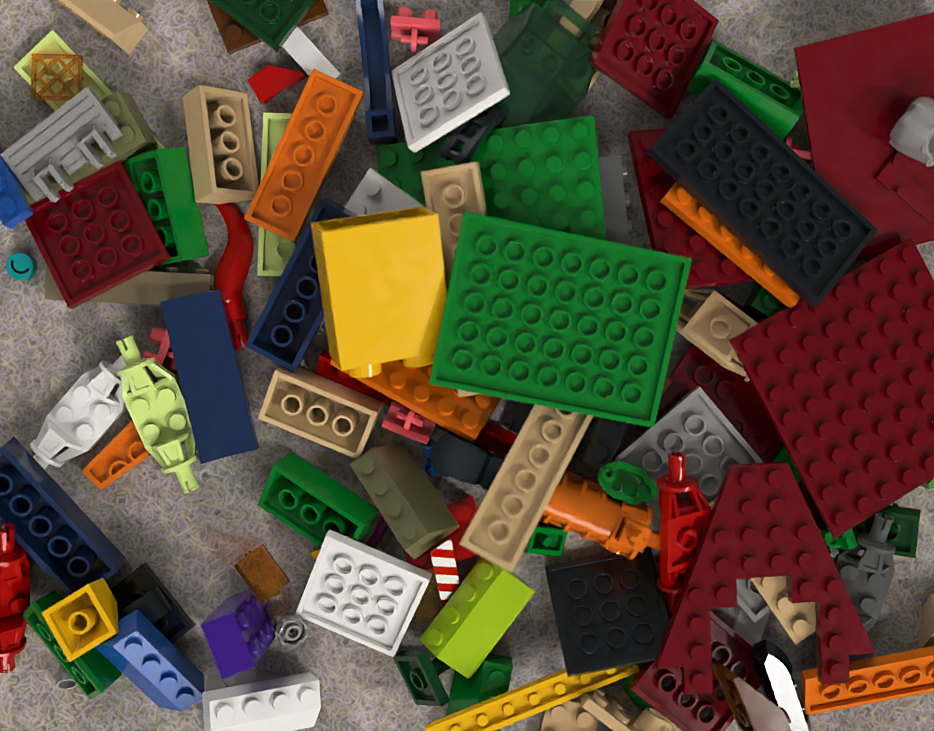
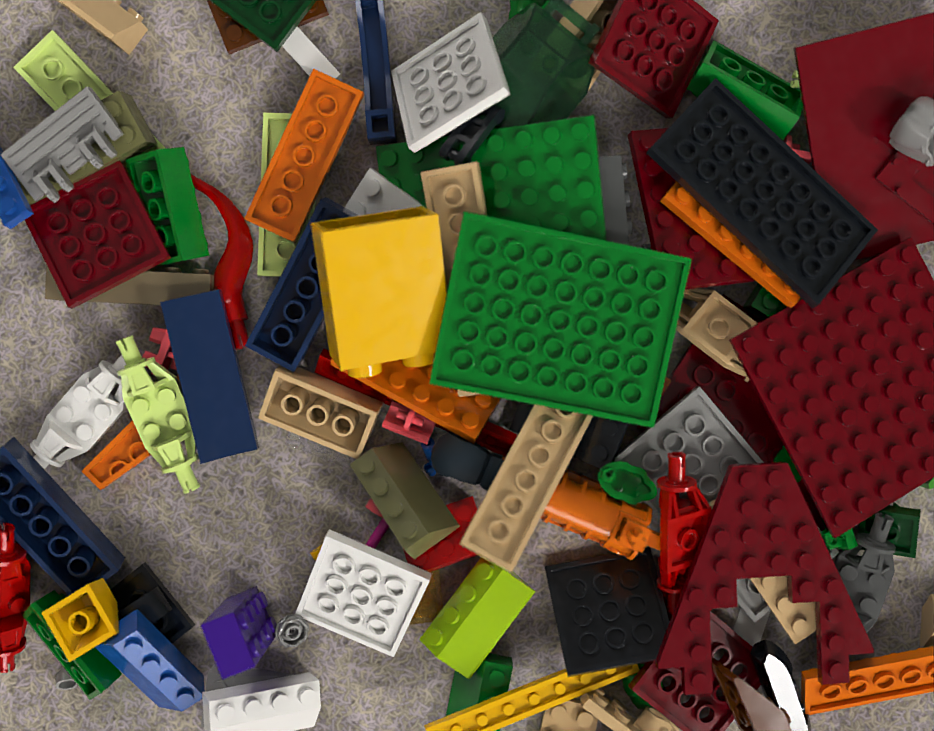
(21, 266): teal tile -> none
(47, 86): clear orange window -> none
(220, 145): tan slope -> none
(262, 574): clear orange piece -> none
(273, 80): red slope -> none
(314, 502): green slope -> none
(415, 30): coral hips -> none
(422, 677): dark green tile -> none
(445, 570): sticker -> none
(546, 540): green slope -> none

